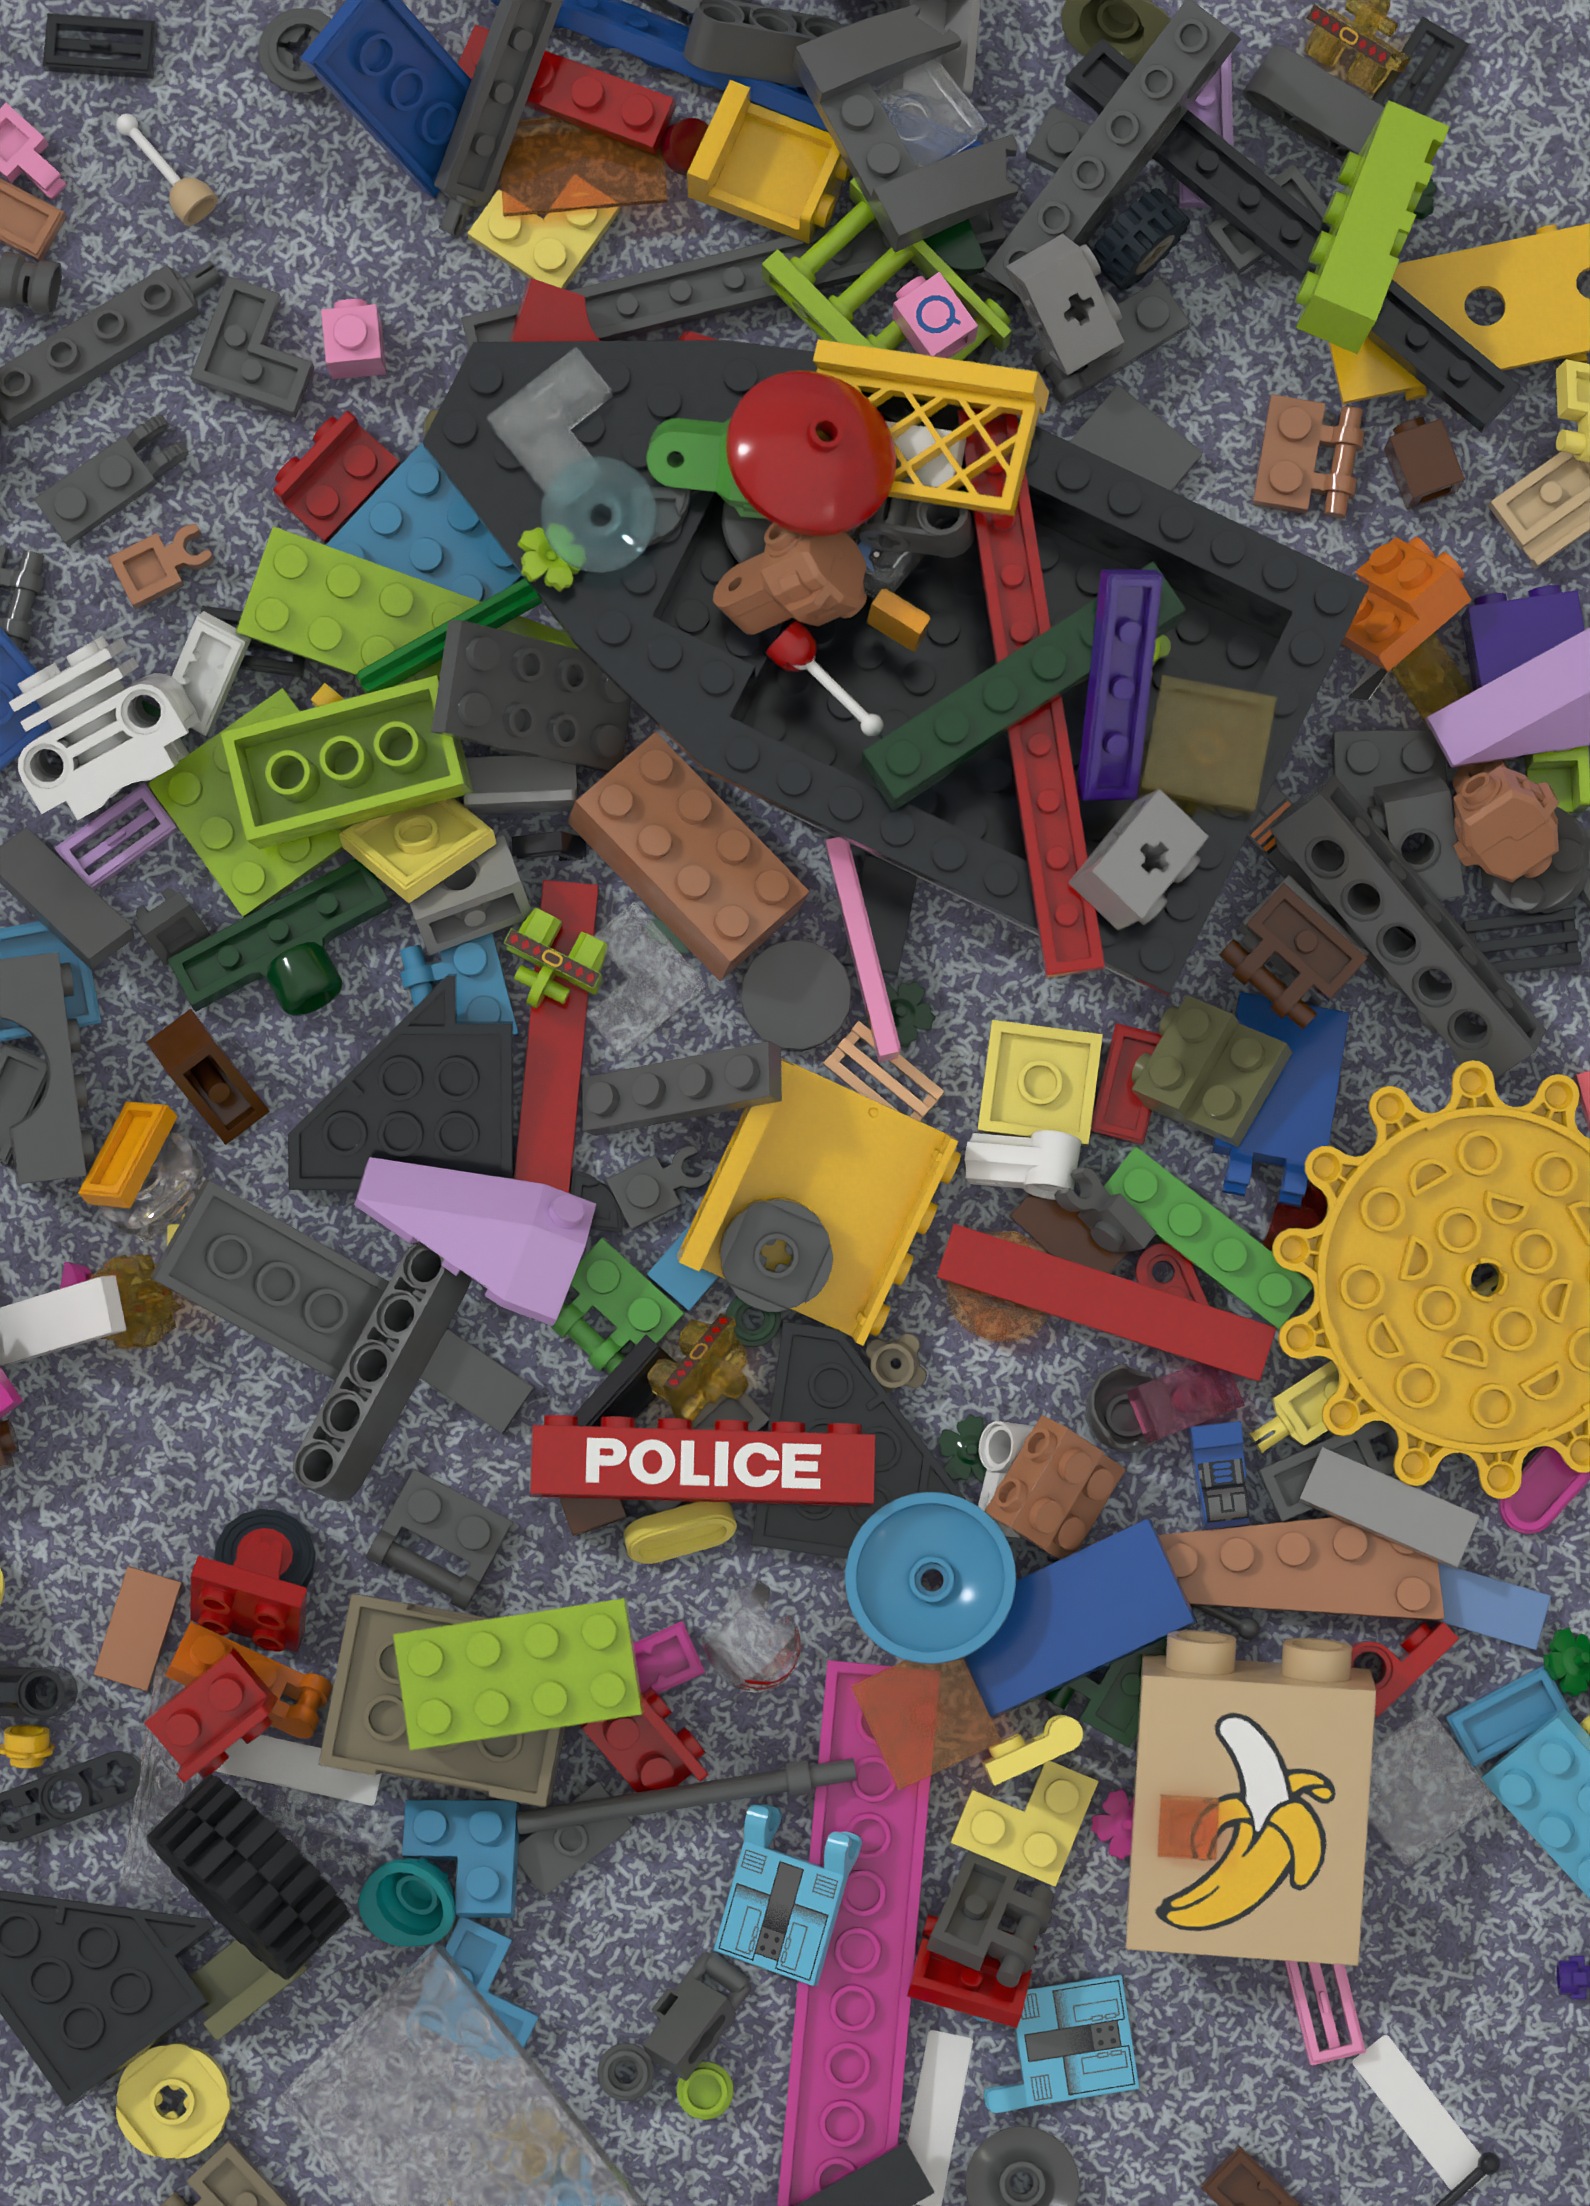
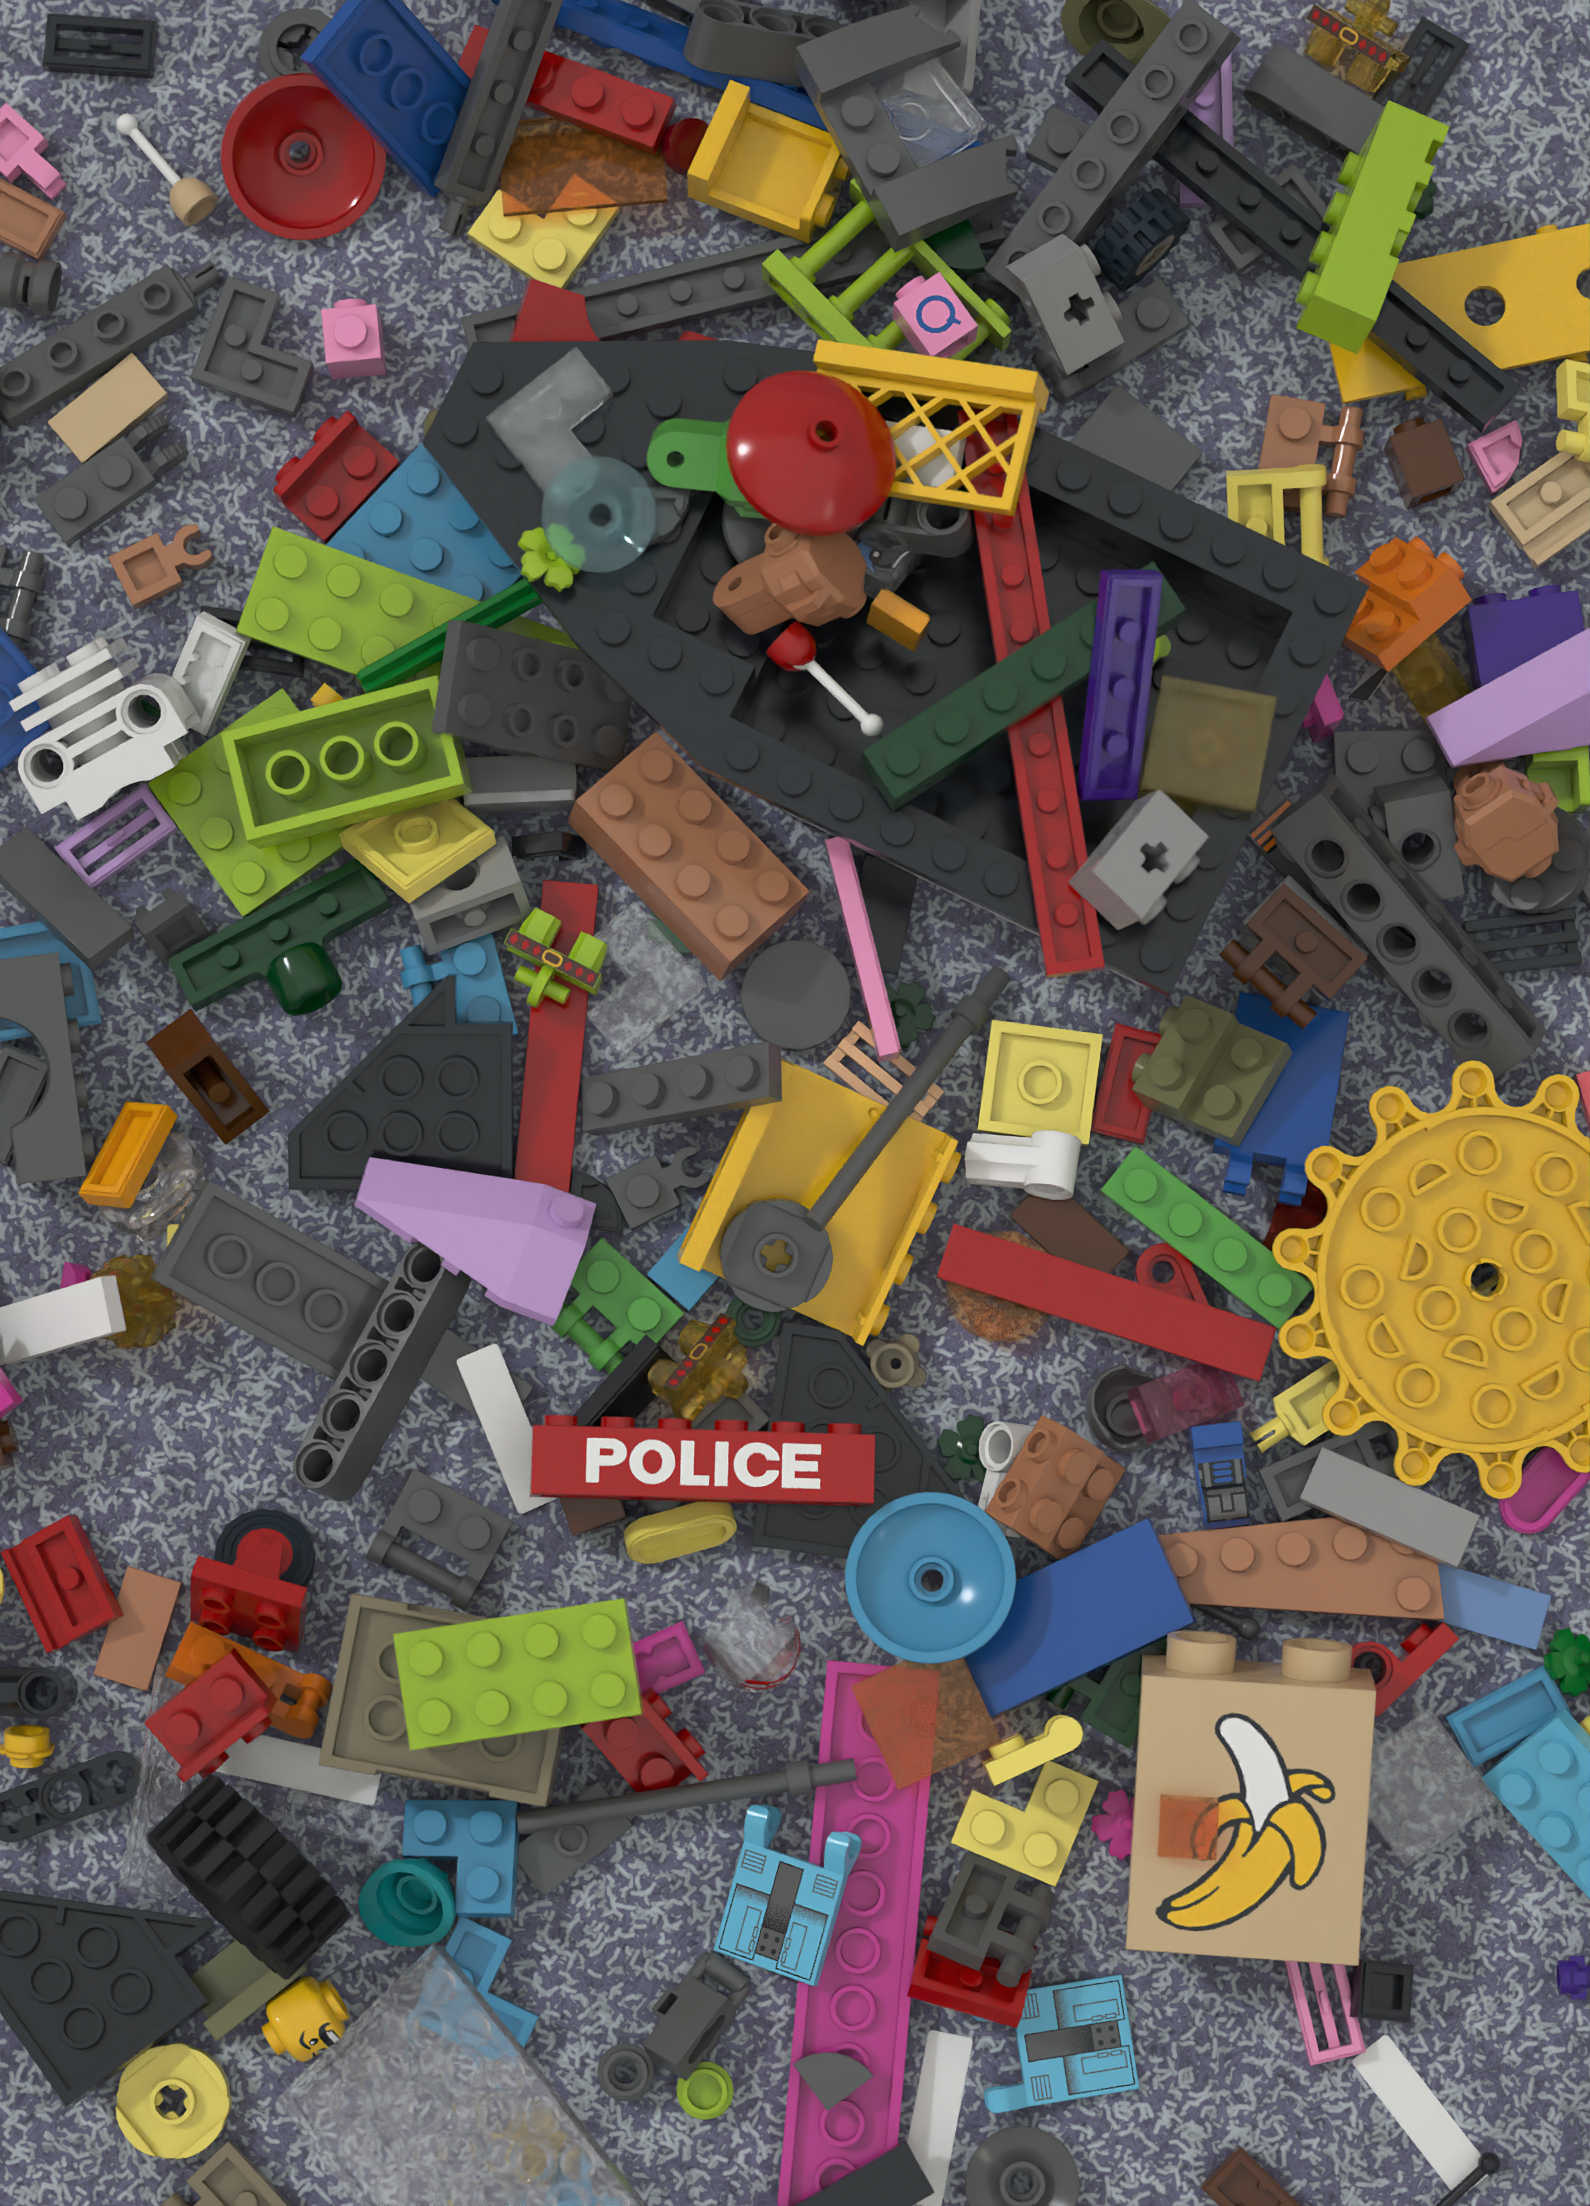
(62, 1584): none -> red plate
(108, 409): none -> tan tile
(304, 195): none -> red dish
(305, 2018): none -> yellow head
(502, 1421): none -> white sticker
(832, 2075): none -> dark grey tile
(967, 1019): none -> dark grey bar
(1109, 1217): dark grey plate -> none
(1257, 503): none -> light yellow plate
(1324, 713): none -> dark pink plate
(1381, 1991): none -> black tile
(1497, 455): none -> bright pink tile

